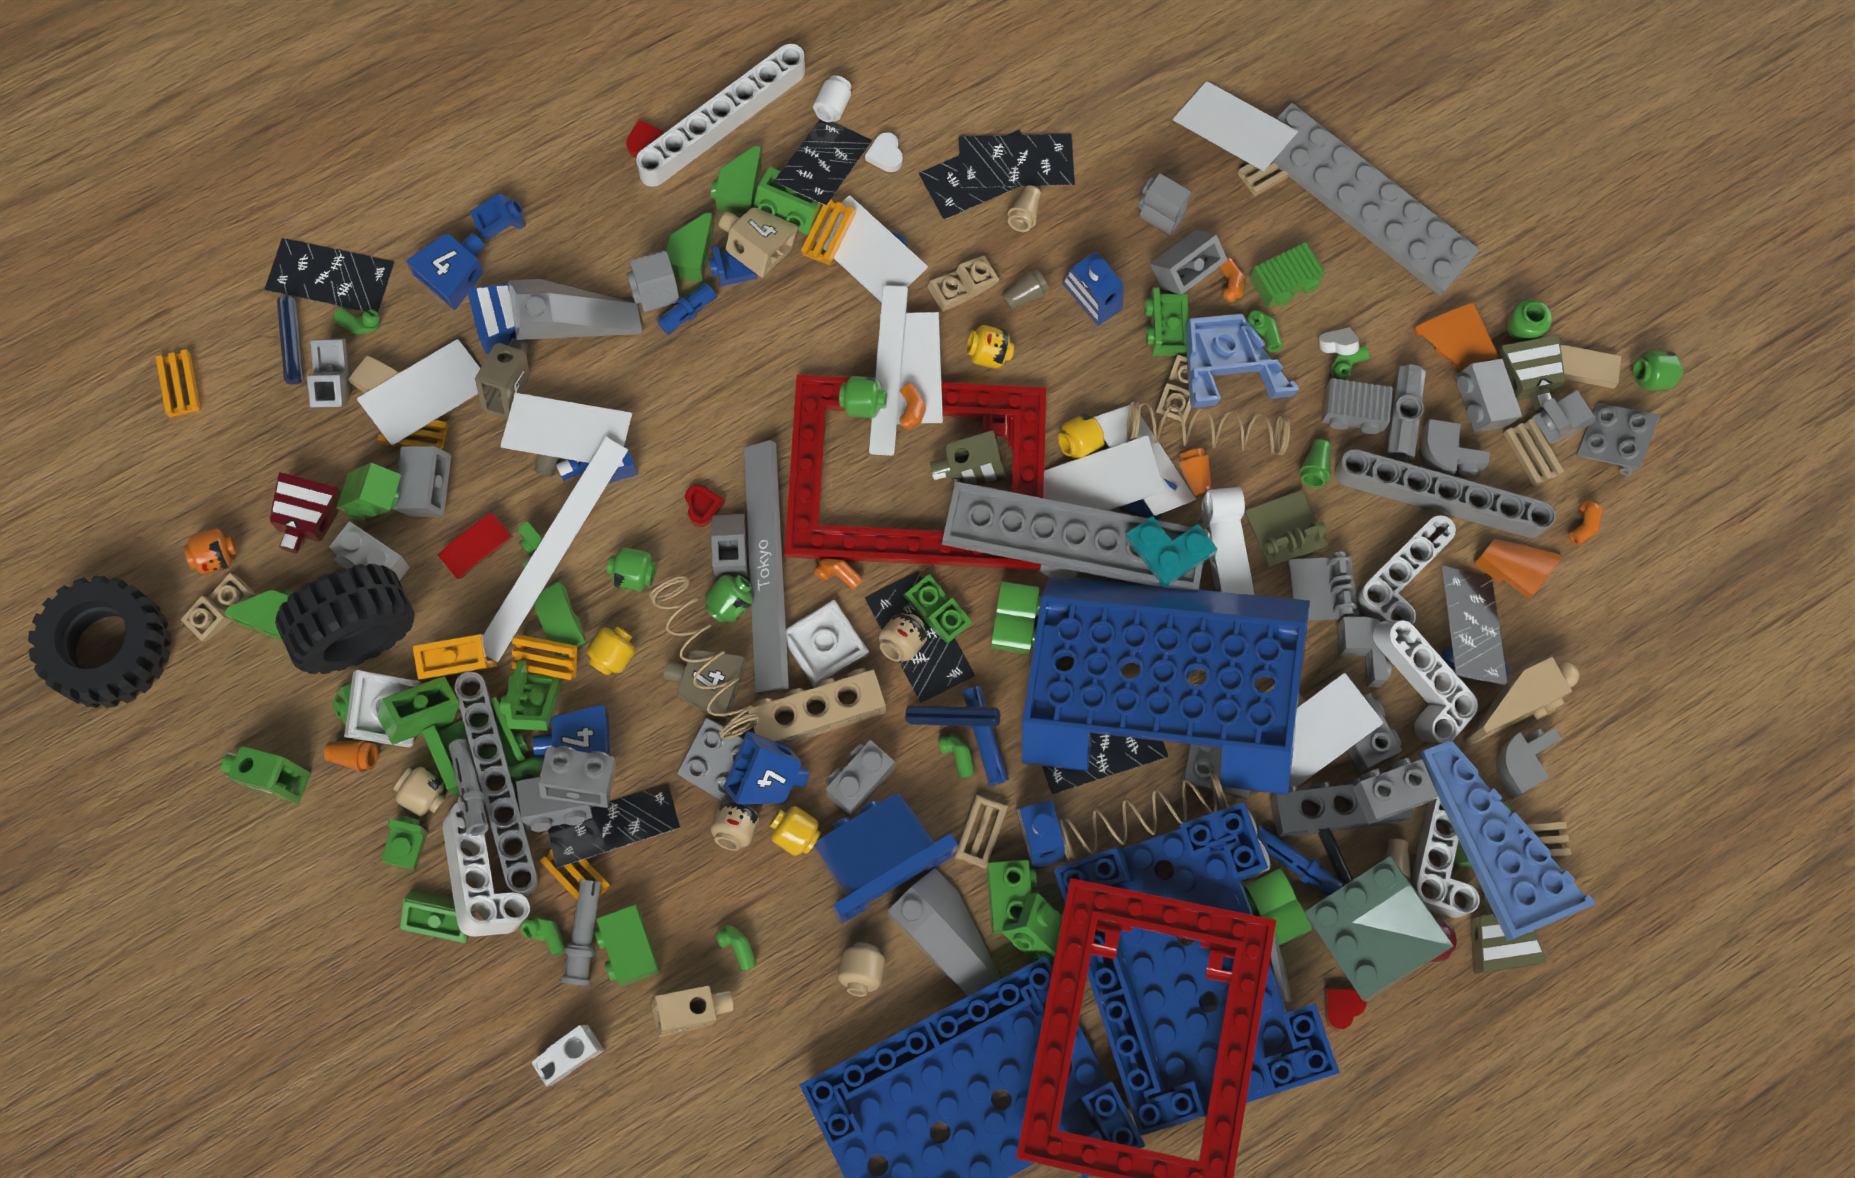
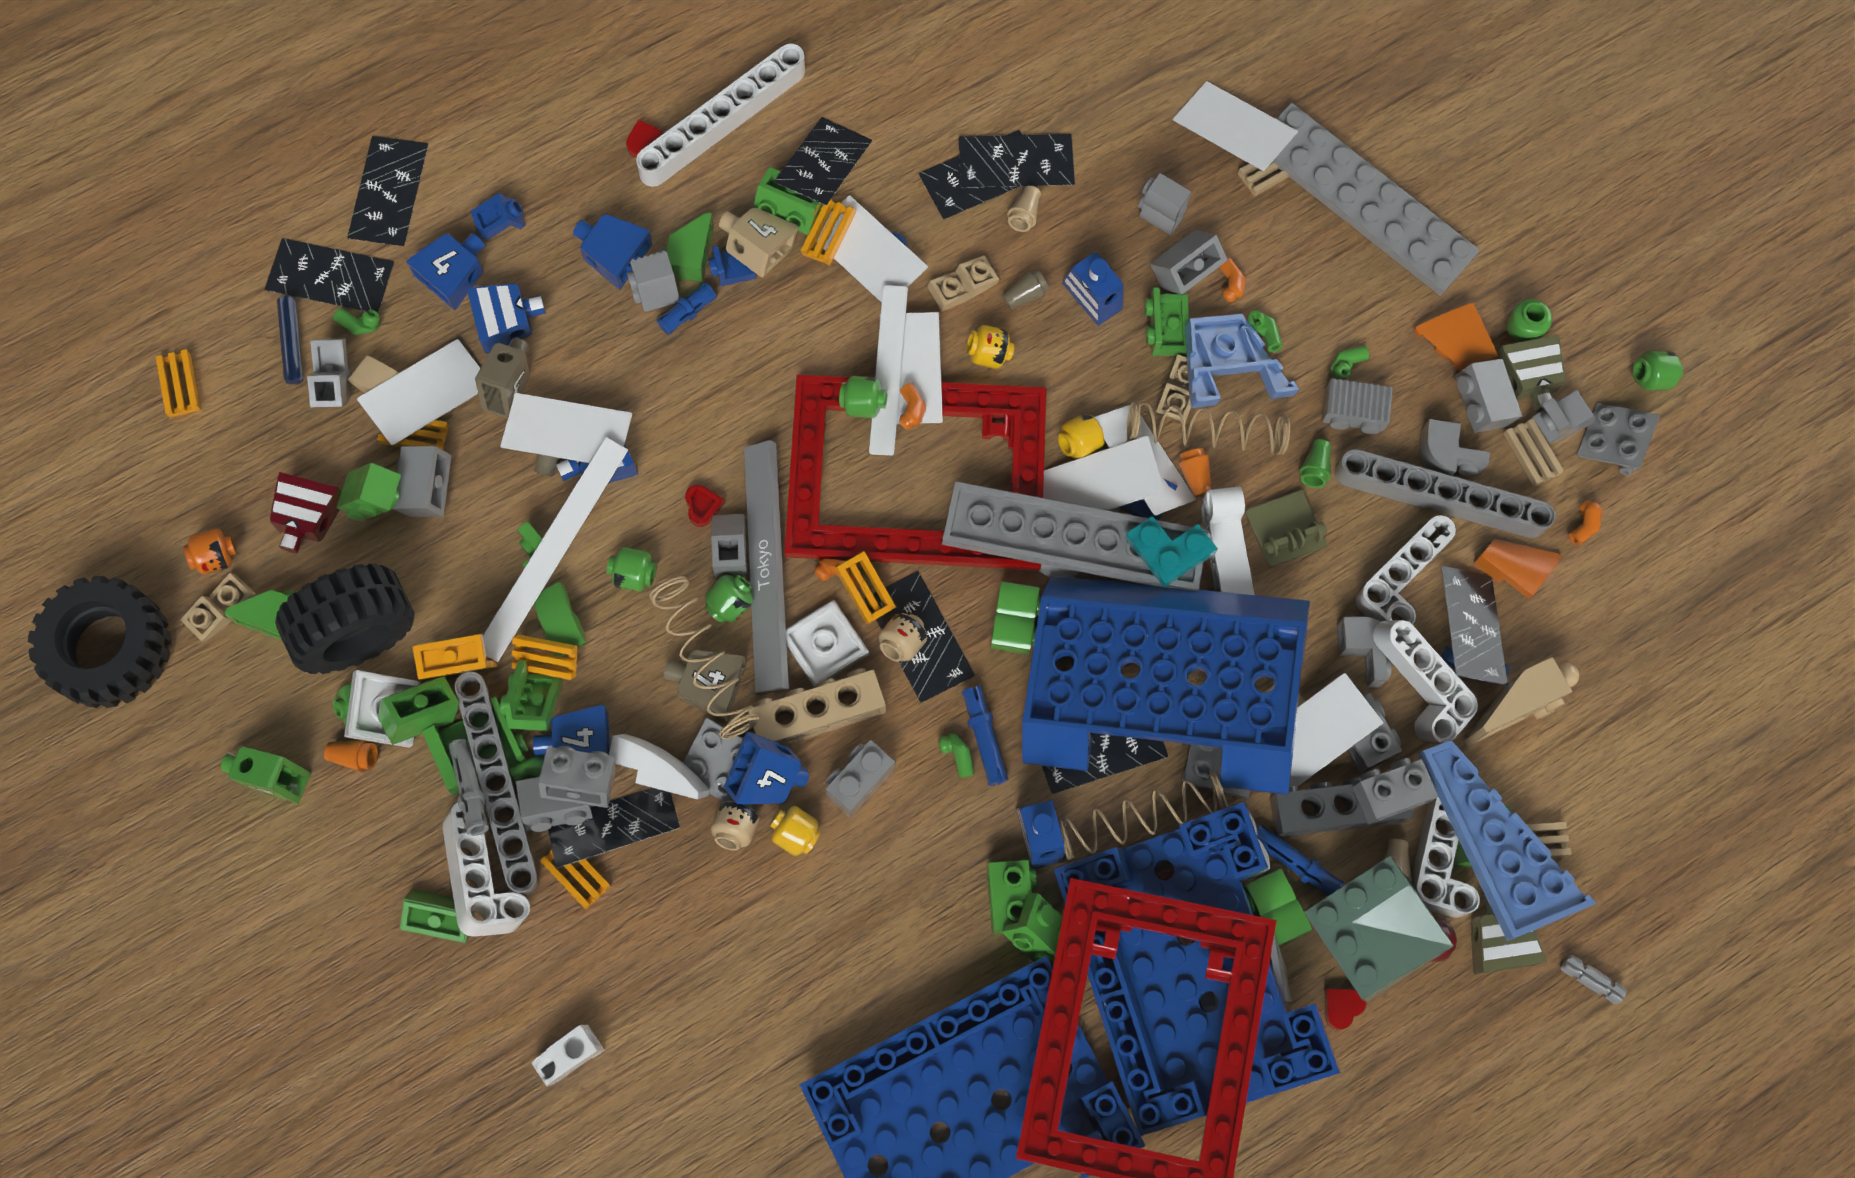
(357, 547): white brick -> none
(387, 191): none -> black sticker
(404, 843): bright green bracket -> none
(420, 791): tan head -> none
(475, 545): red slope -> none
(544, 930): bright green arm -> none
(561, 311): light grey wedge -> none
(580, 950): light grey pin -> none
(611, 650): yellow head -> none
(612, 246): none -> blue torso
(627, 946): bright green brick -> none
(656, 767): none -> white slope
(674, 1015): tan torso -> none
(738, 182): bright green slope -> none
(740, 944): bright green arm -> none
(832, 99): white brick -> none
(855, 595): none -> light orange tile
(861, 969): tan head -> none
(878, 853): blue windscreen -> none
(885, 153): white tile -> none
(937, 609): bright green slope -> none
(944, 931): light grey wedge -> none
(953, 715): dark blue axle -> none
(971, 460): olive torso -> none
(972, 859): tan tile -> none
(1287, 275): bright green brick -> none
(1326, 584): light grey hinge -> none
(1335, 855): black bar -> none
(1340, 341): white tile -> none
(1404, 429): light grey piece -> none
(1517, 761): light grey brick -> none
(1591, 366): tan tile -> none
(1593, 979): none -> light grey axle

